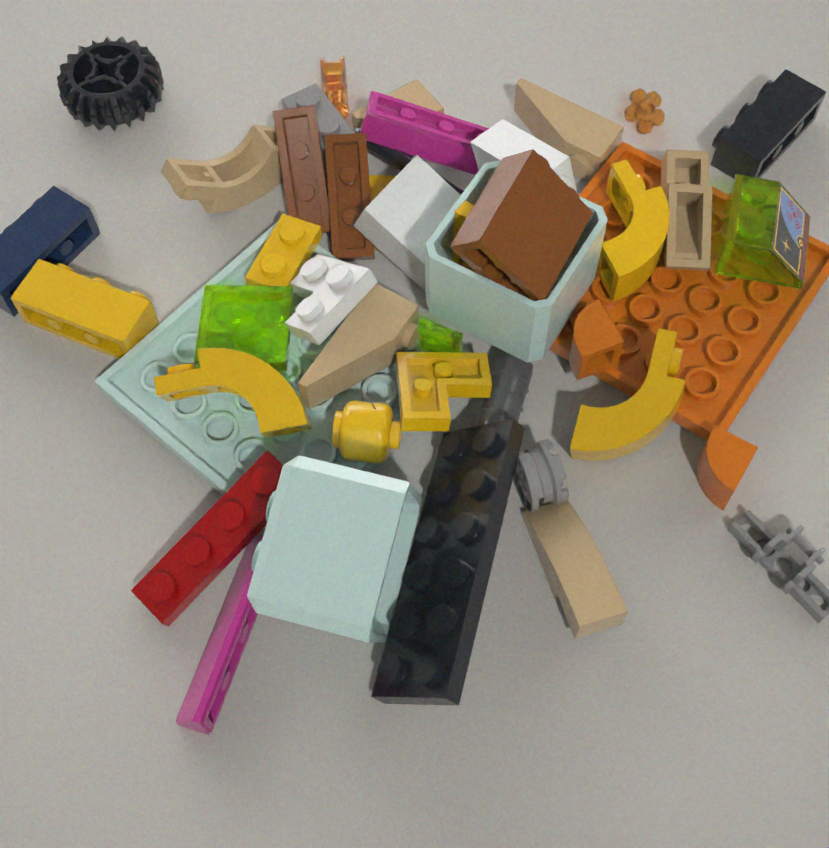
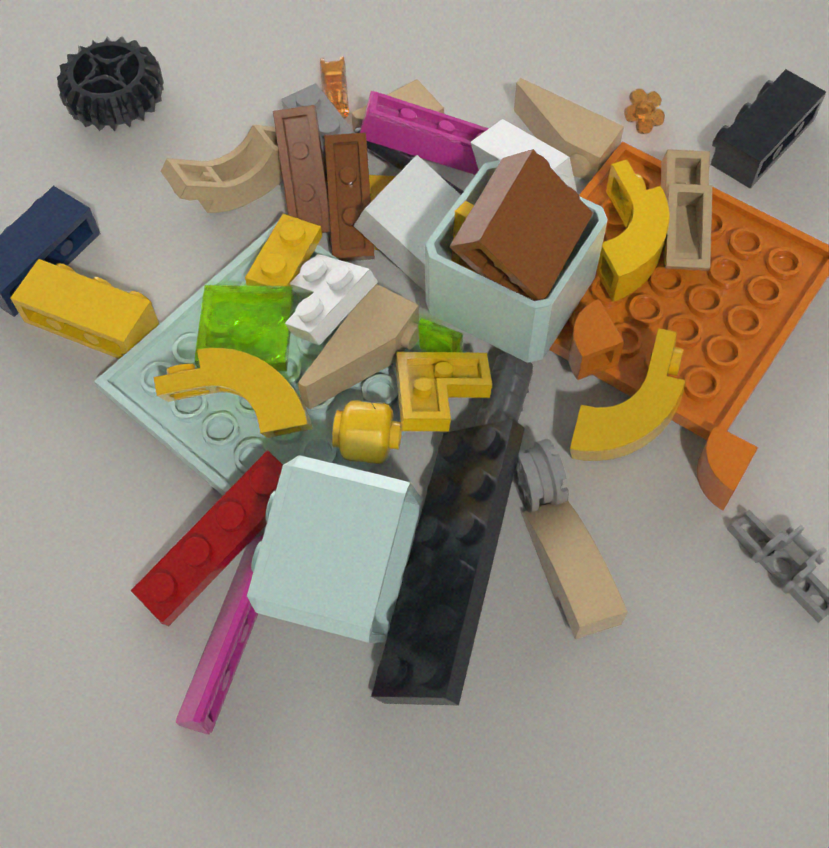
(763, 234): clear neon green slope -> none

